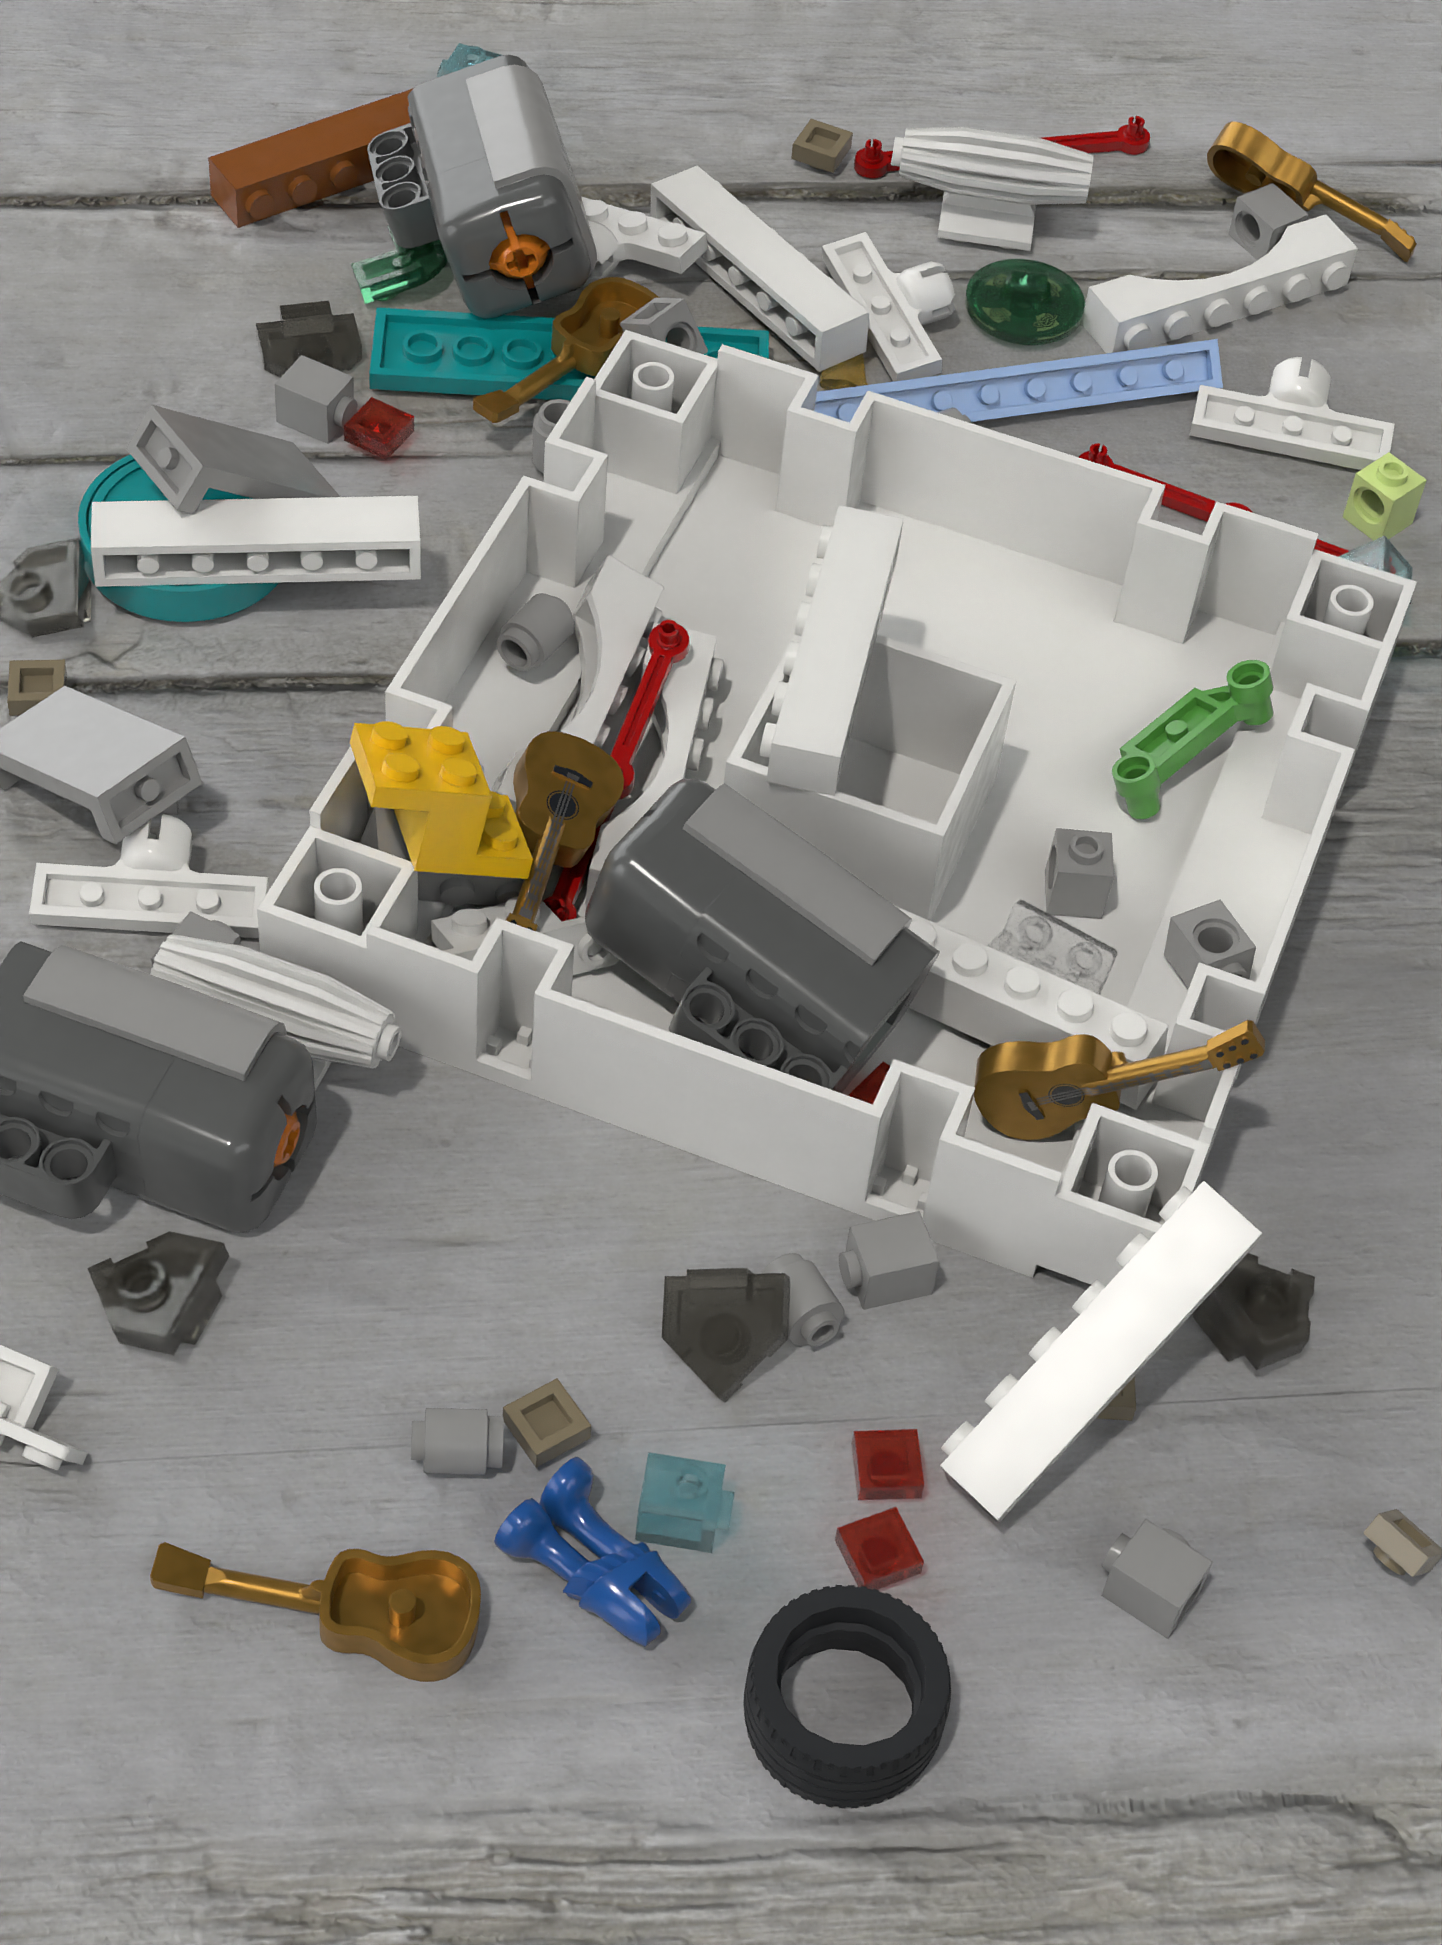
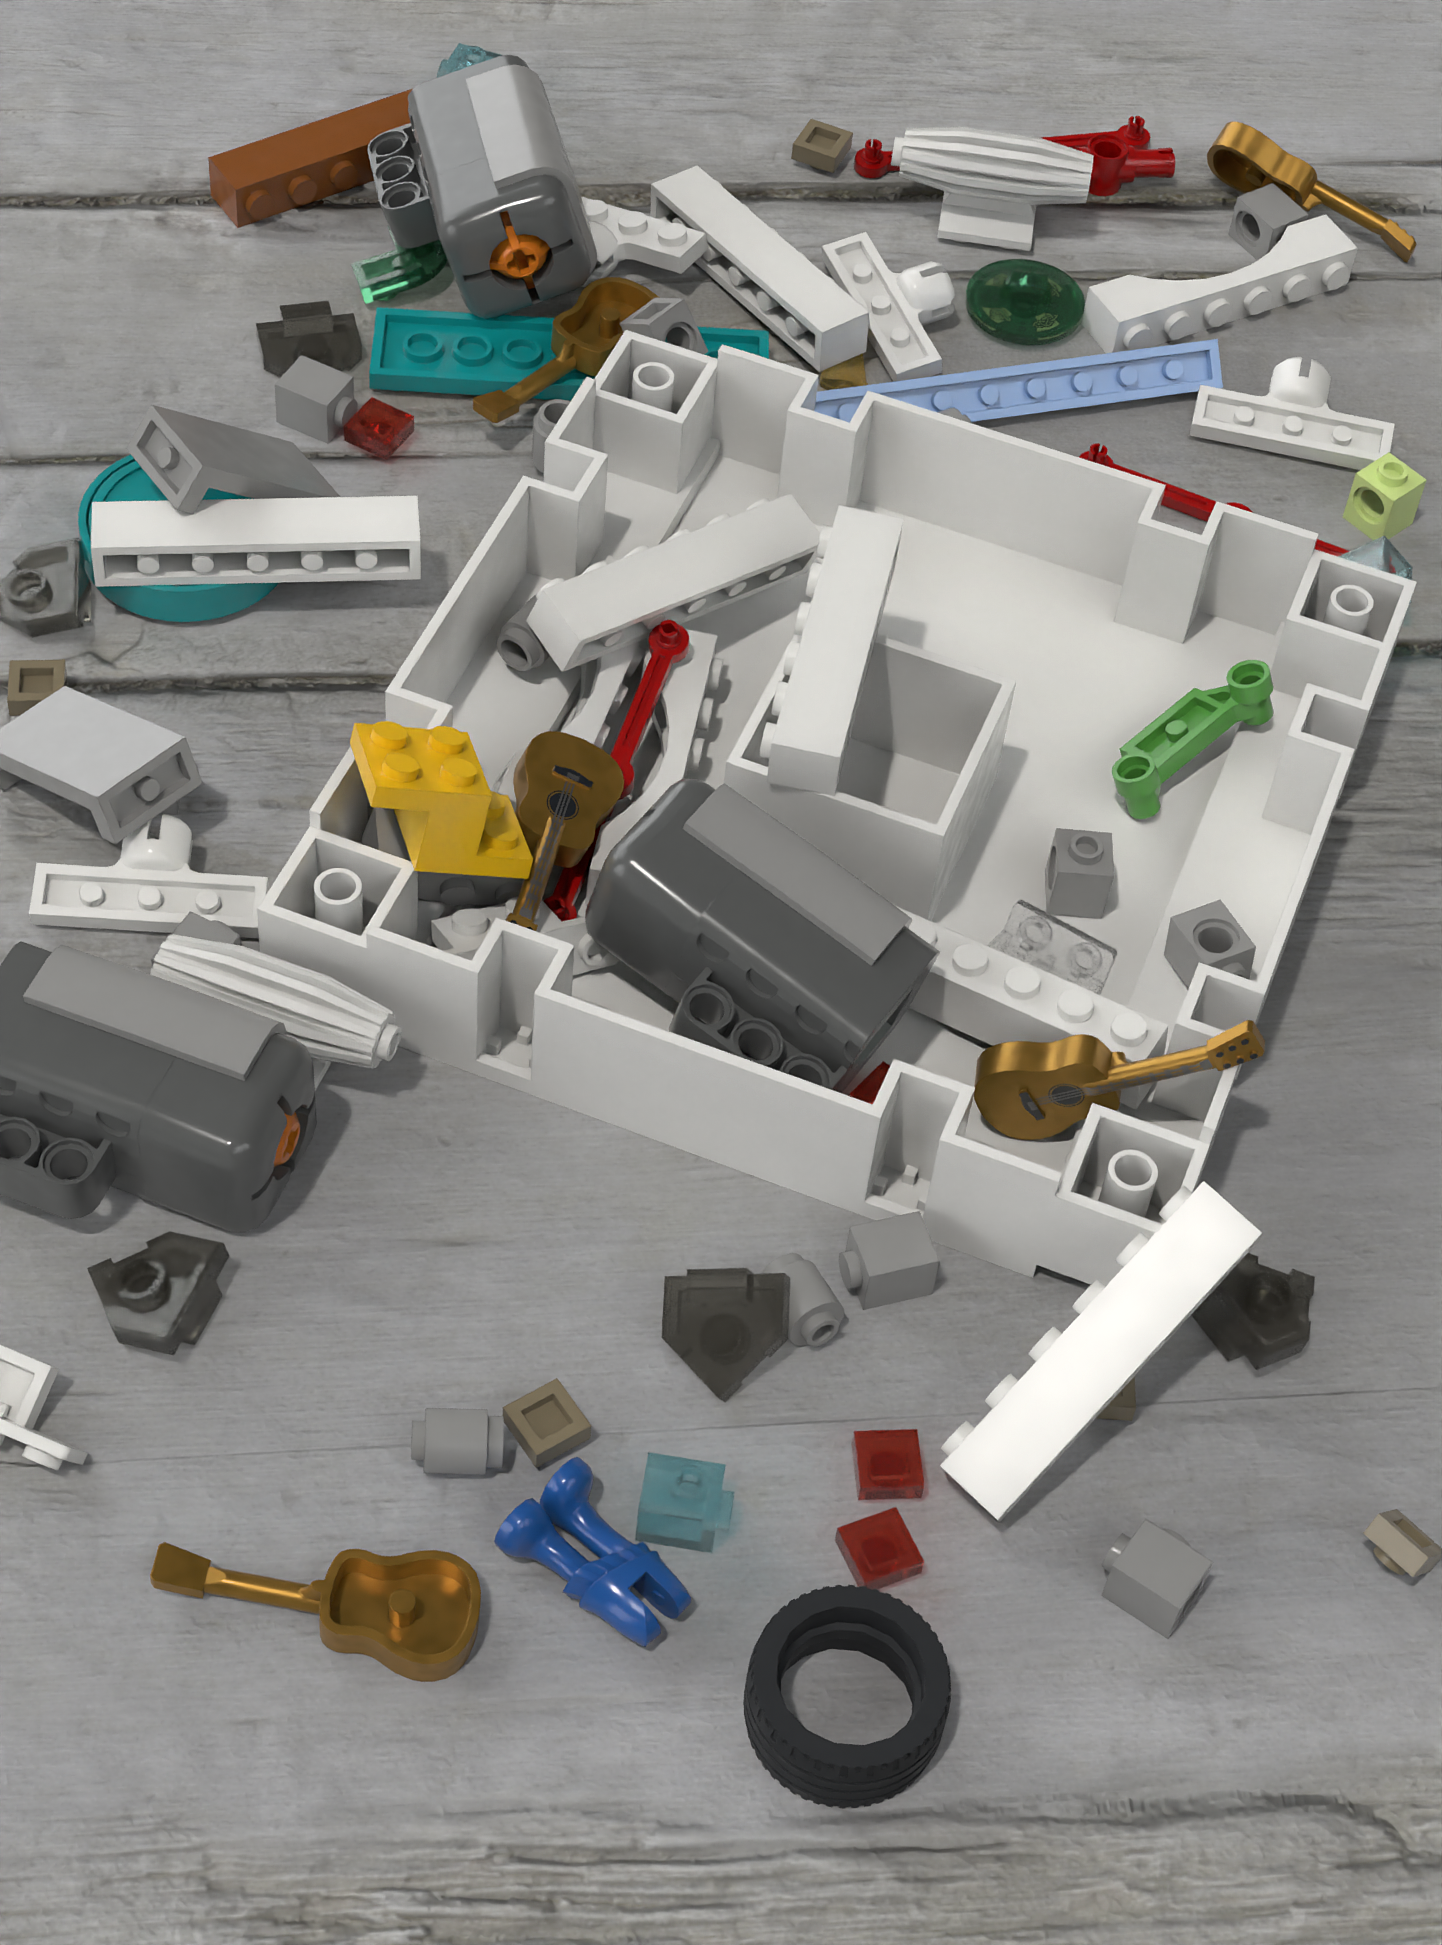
(673, 580): none -> white brick
(1120, 163): none -> red pin

